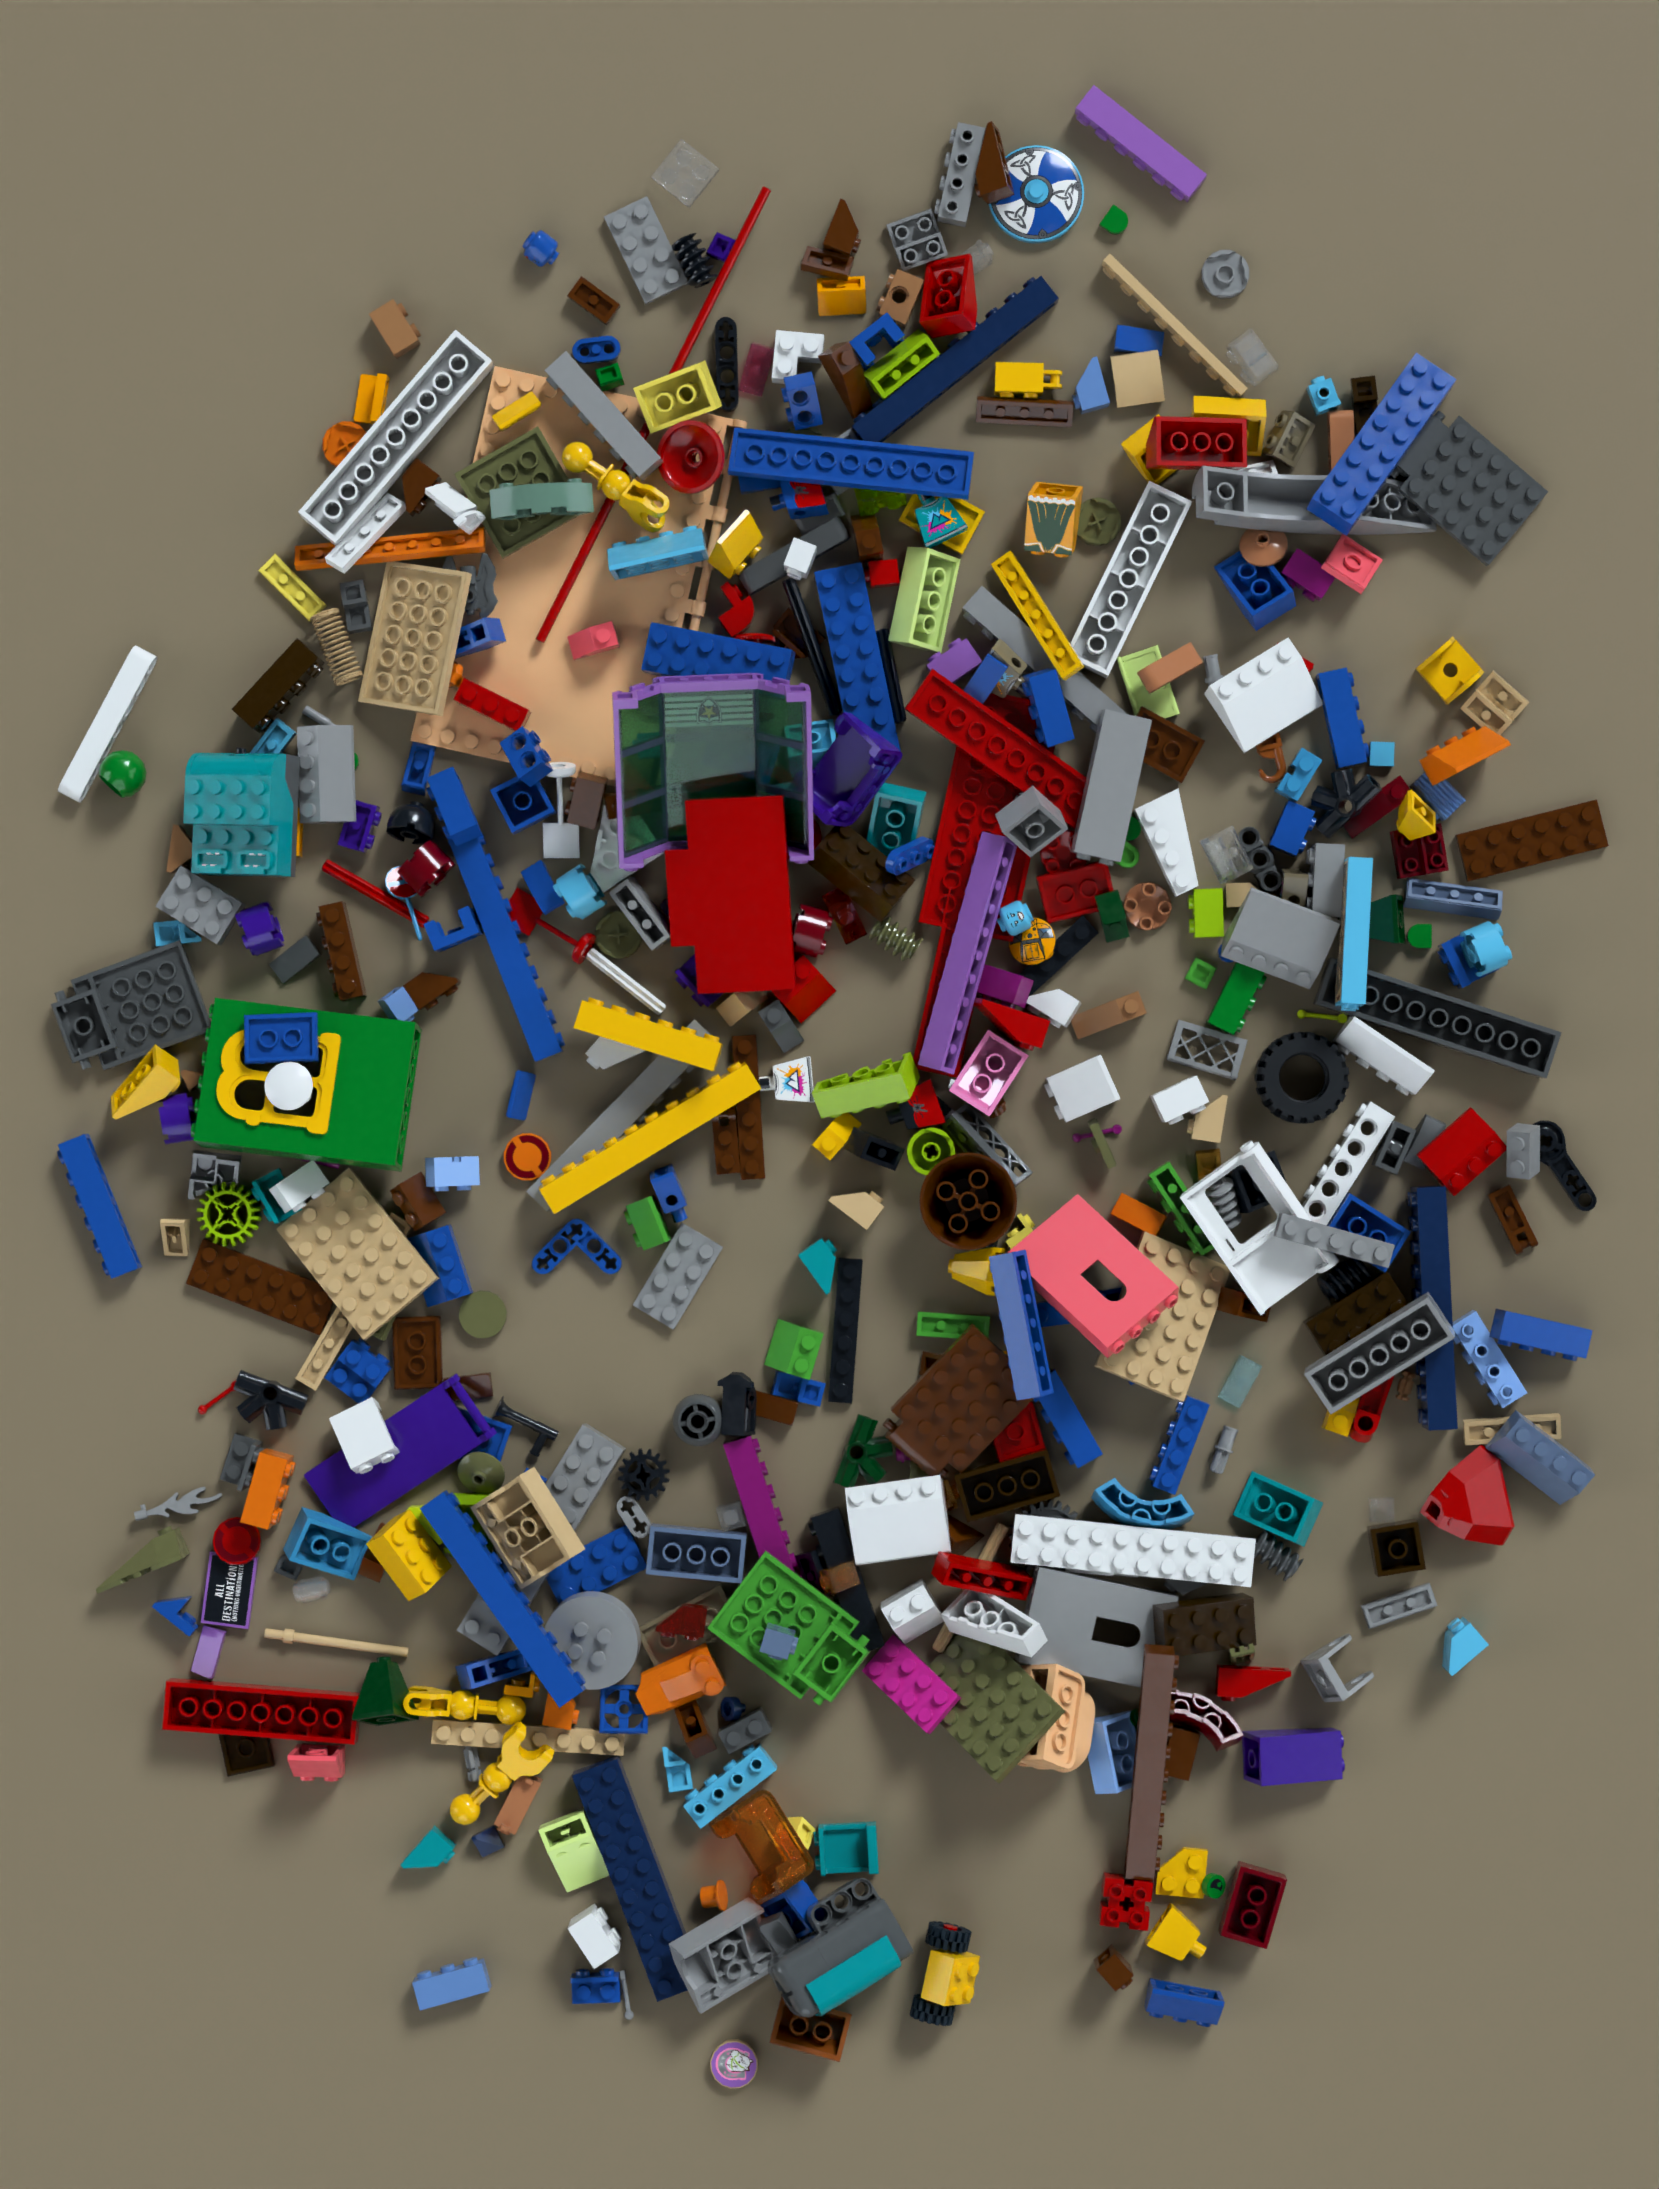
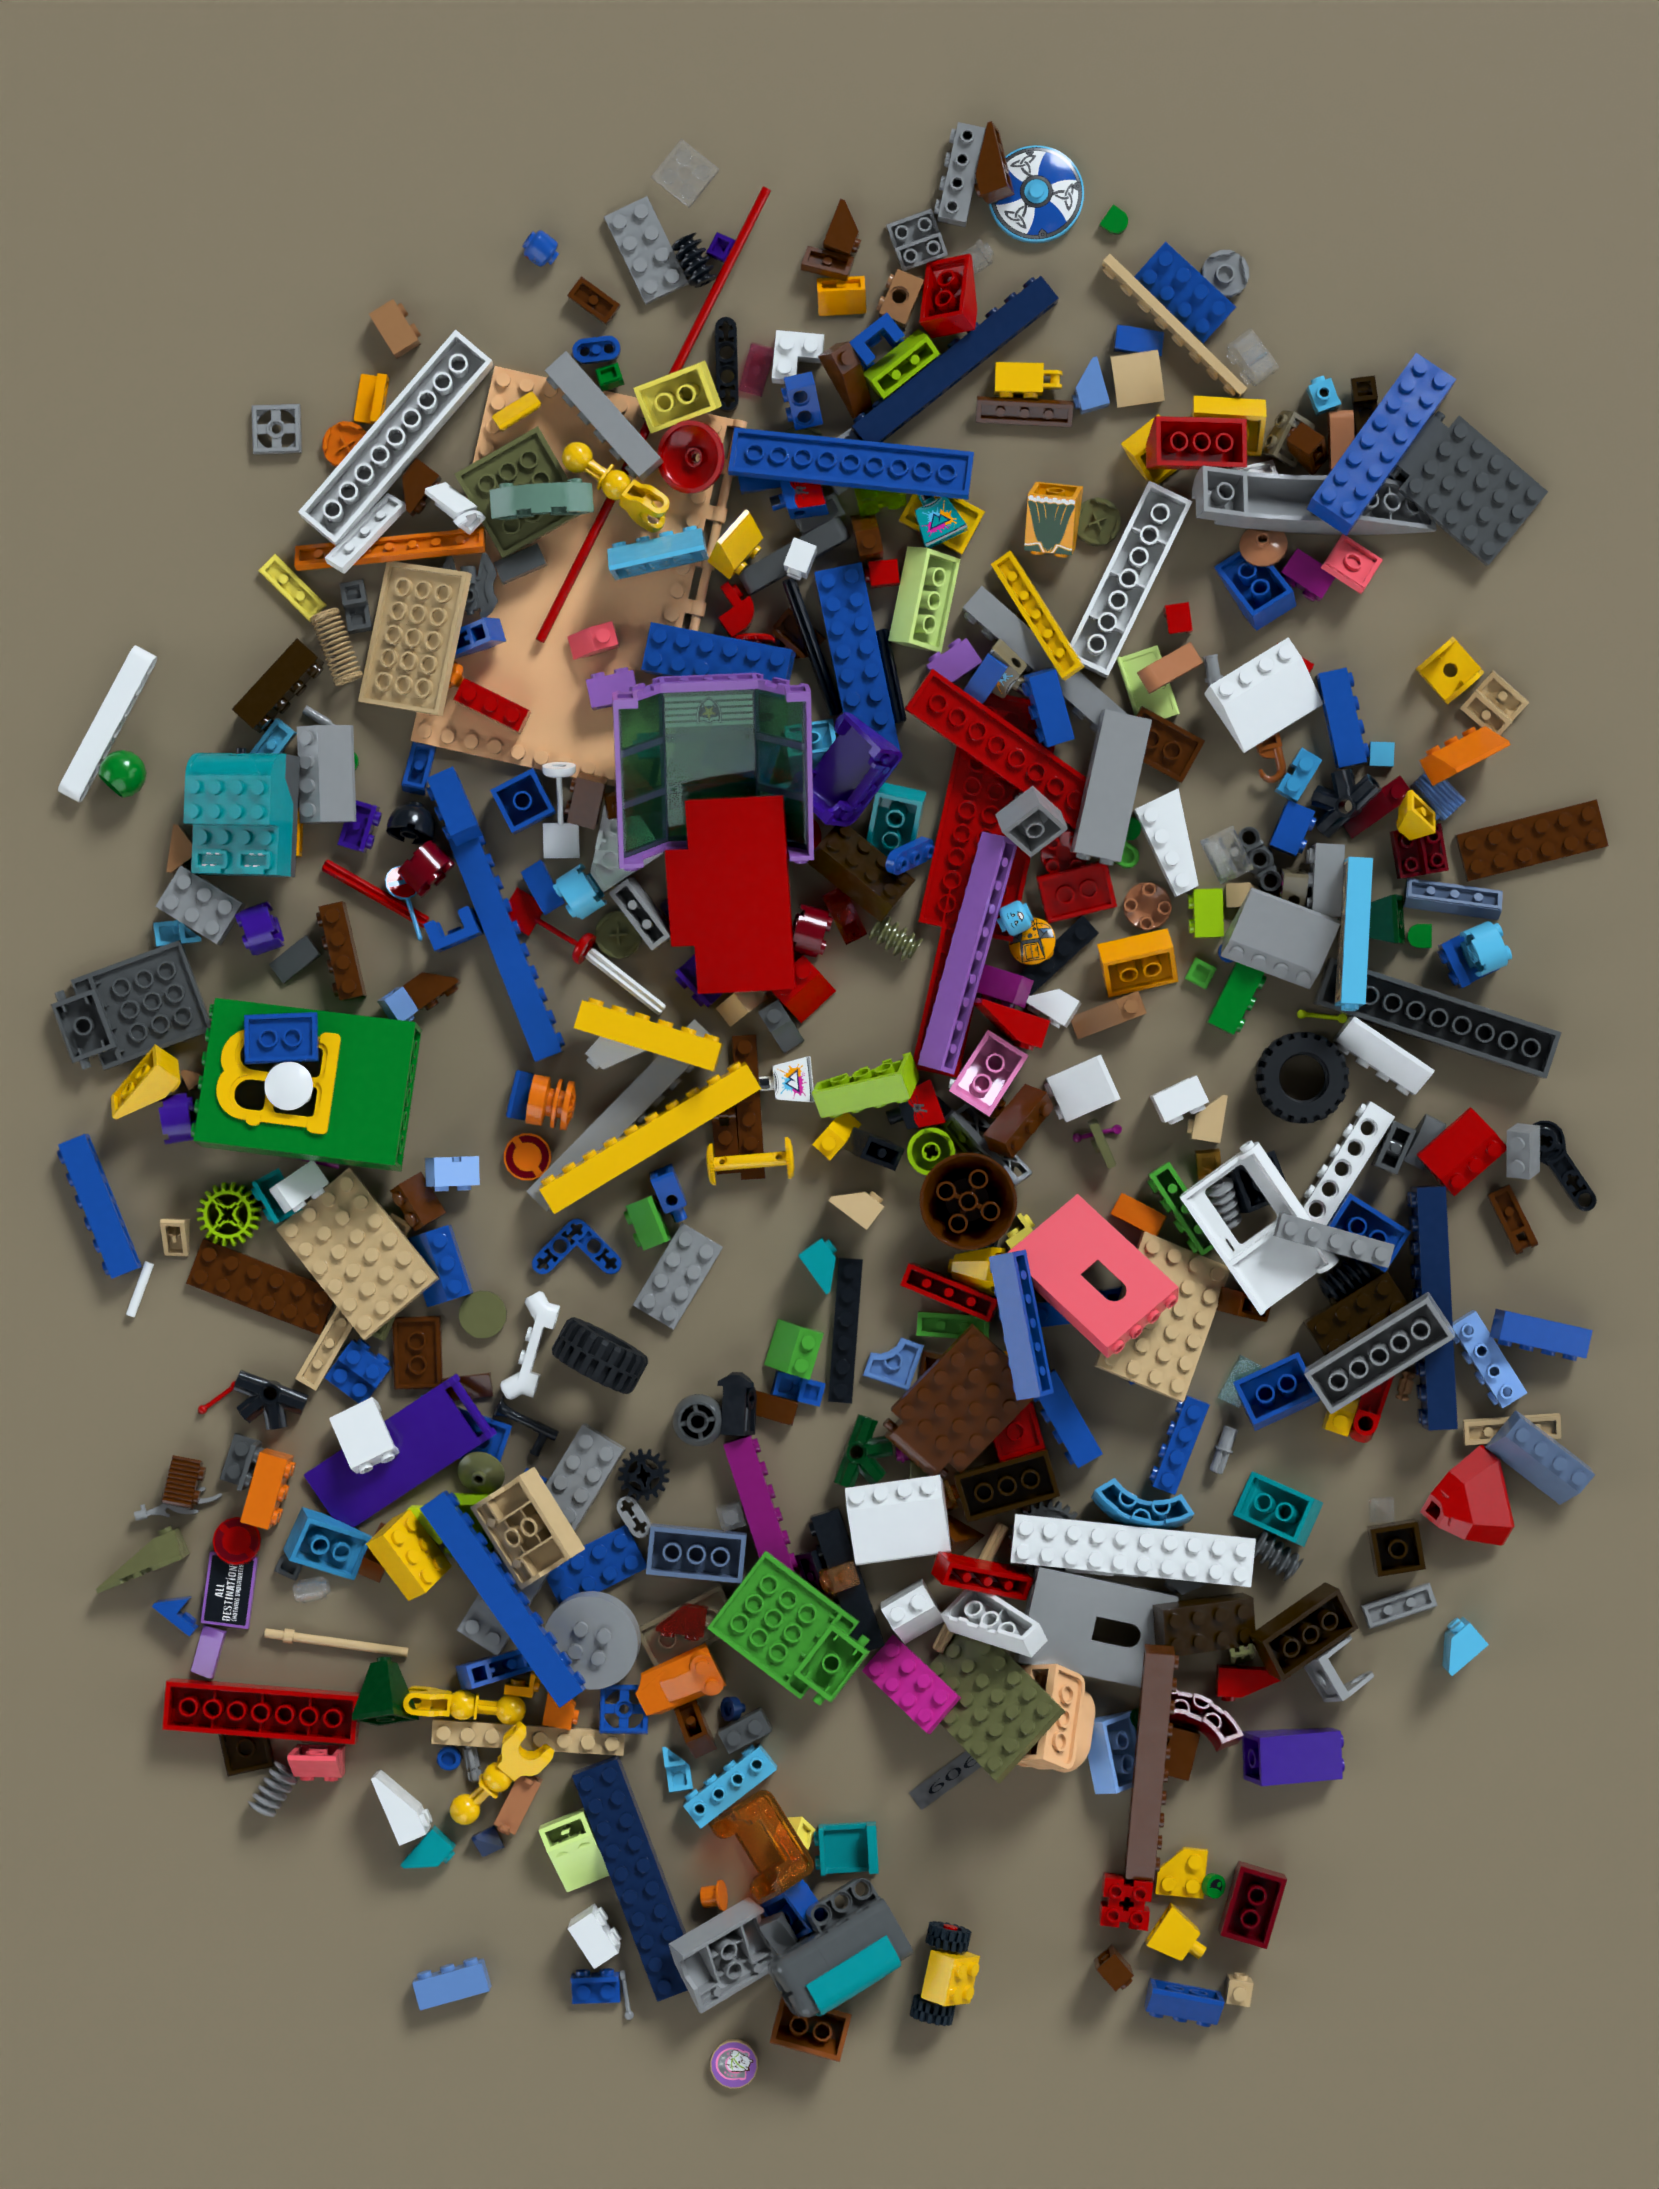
(139, 1289): none -> white piece
(183, 1482): none -> reddish brown brick
(211, 1170): flat silver slope -> none
(274, 1791): none -> light grey piece
(289, 428): none -> light grey piece
(403, 1811): none -> white slope
(449, 1758): none -> blue tile
(520, 564): none -> dark grey slope
(523, 758): blue brick -> none
(526, 1381): none -> white plate
(550, 1102): none -> orange wheel
(599, 1355): none -> black tyre
(601, 686): none -> medium lavender brick
(750, 1161): none -> yellow hose
(778, 1642): sand blue brick -> none
(895, 1366): none -> medium blue tile
(944, 1780): none -> flat silver sticker
(949, 1292): none -> red brick
(1018, 1121): none -> reddish brown brick
(1112, 916): dark green slope -> none
(1138, 962): none -> light orange slope
(1140, 144): medium lavender brick -> none
(1178, 618): none -> red panel
(1185, 292): none -> blue plate
(1233, 1075): light grey window -> none
(1238, 1989): none -> tan brick
(1276, 1391): none -> blue slope
(1303, 1631): none -> dark brown brick
(1307, 447): none -> reddish brown slope

